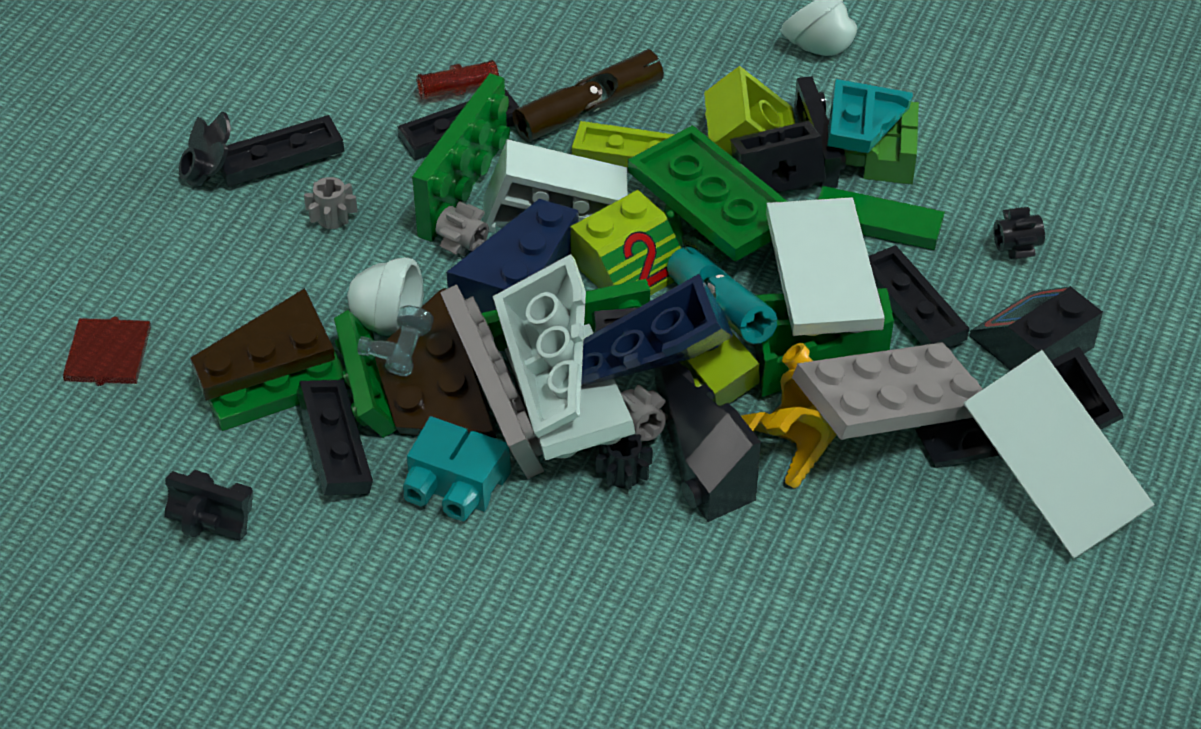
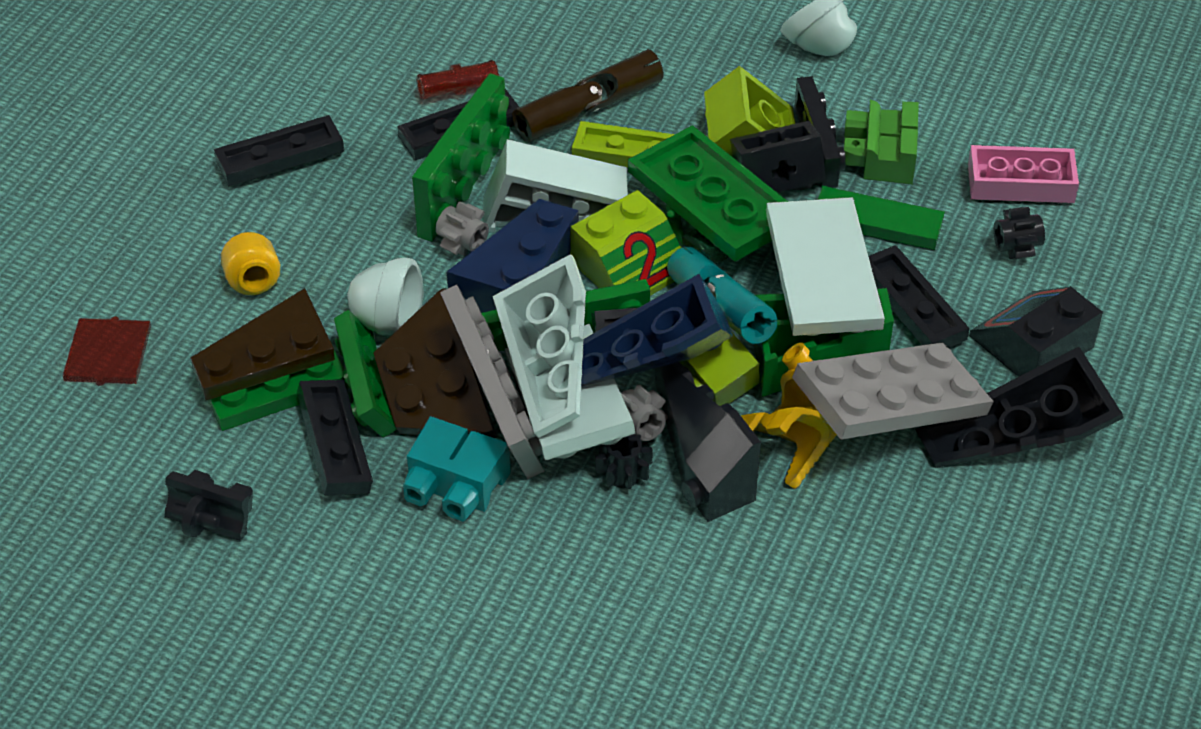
(205, 150): black plate -> none
(250, 263): none -> yellow head
(330, 202): light grey gear -> none
(413, 323): clear light blue piece -> none
(863, 114): teal wing -> none
(1023, 174): none -> bright pink piece
(1058, 454): light aqua tile -> none

